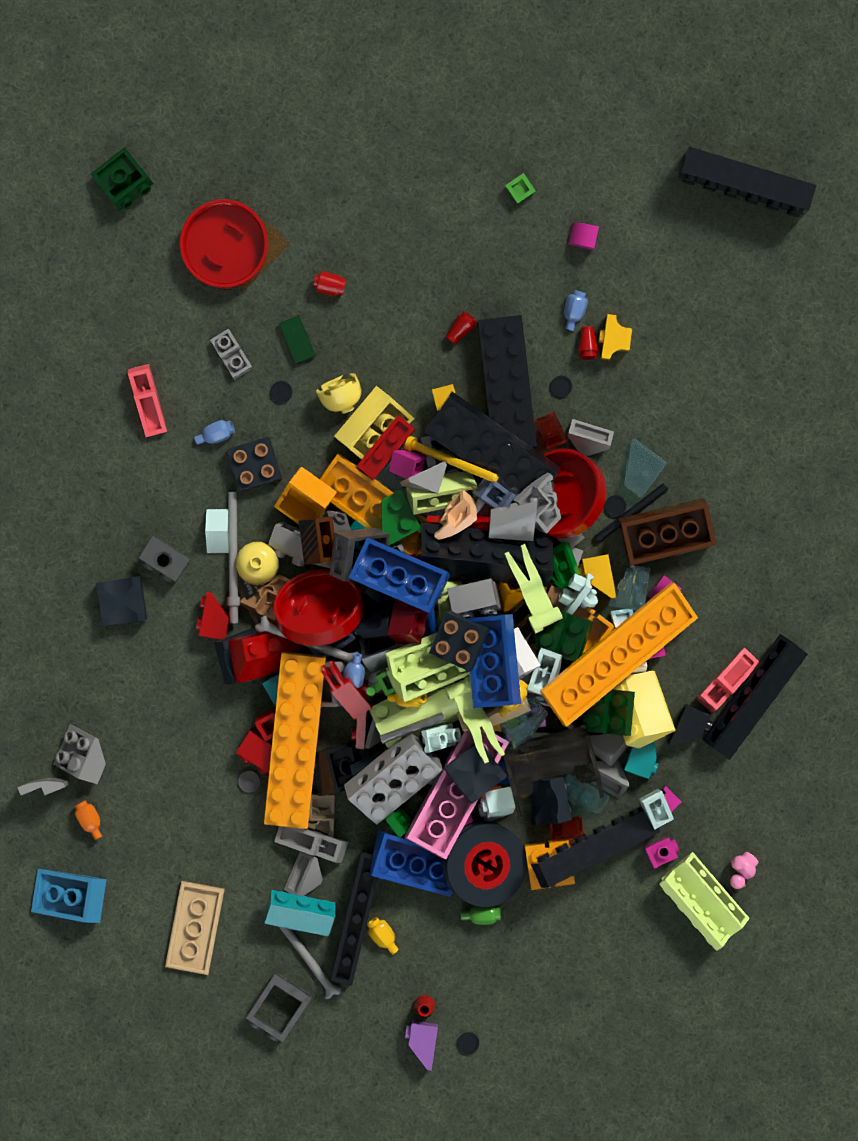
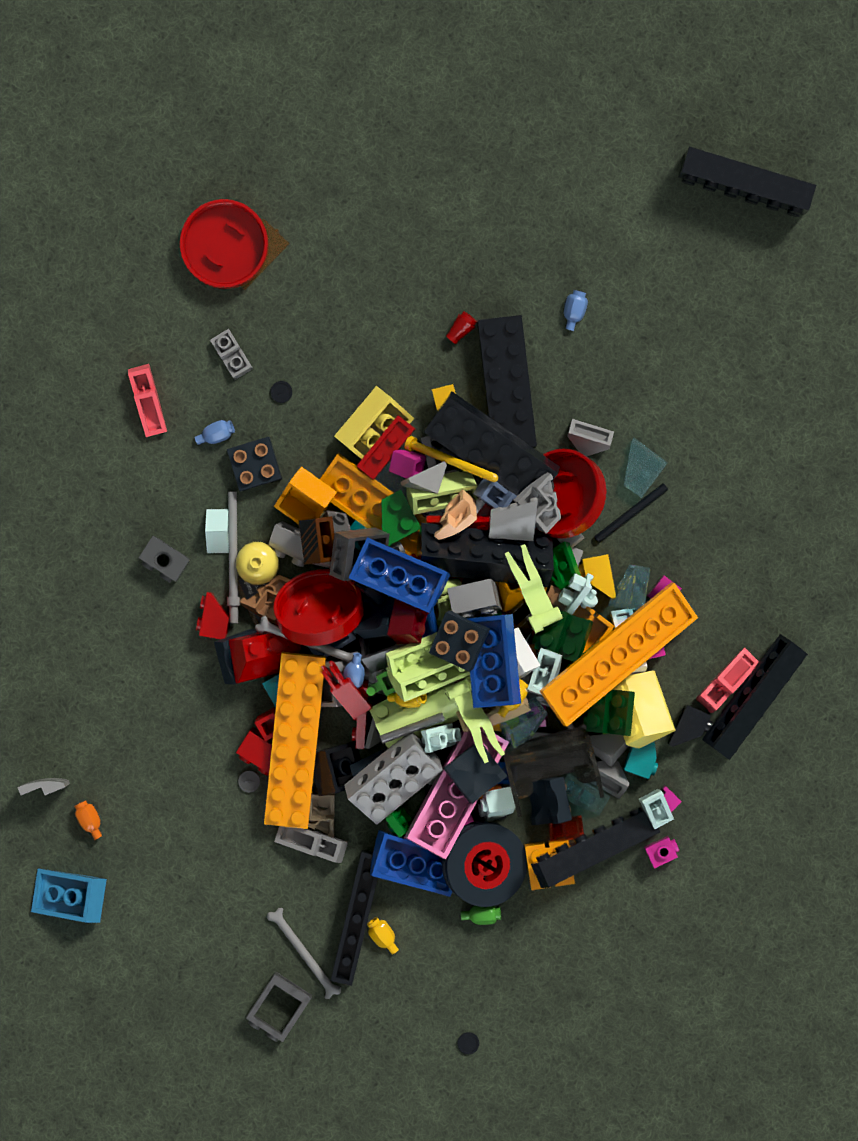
(81, 755): light grey slope -> none
(121, 601): black brick -> none
(122, 179): dark green plate -> none
(194, 927): tan tile -> none
(297, 339): dark green tile -> none
(299, 913): teal brick -> none
(304, 875): light grey slope -> none
(329, 284): red brick -> none
(340, 394): light yellow cylinder -> none
(422, 1041): medium lavender slope -> none
(424, 1000): red cone -> none
(520, 188): bright green plate -> none
(551, 431): clear red brick -> none
(561, 386): black piece -> none
(583, 235): dark pink brick -> none
(588, 345): red cone -> none
(614, 337): yellow brick -> none
(615, 506): black piece -> none
(667, 531): reddish brown brick -> none
(703, 901): yellowish green brick -> none
(745, 867): bright pink animal -> none

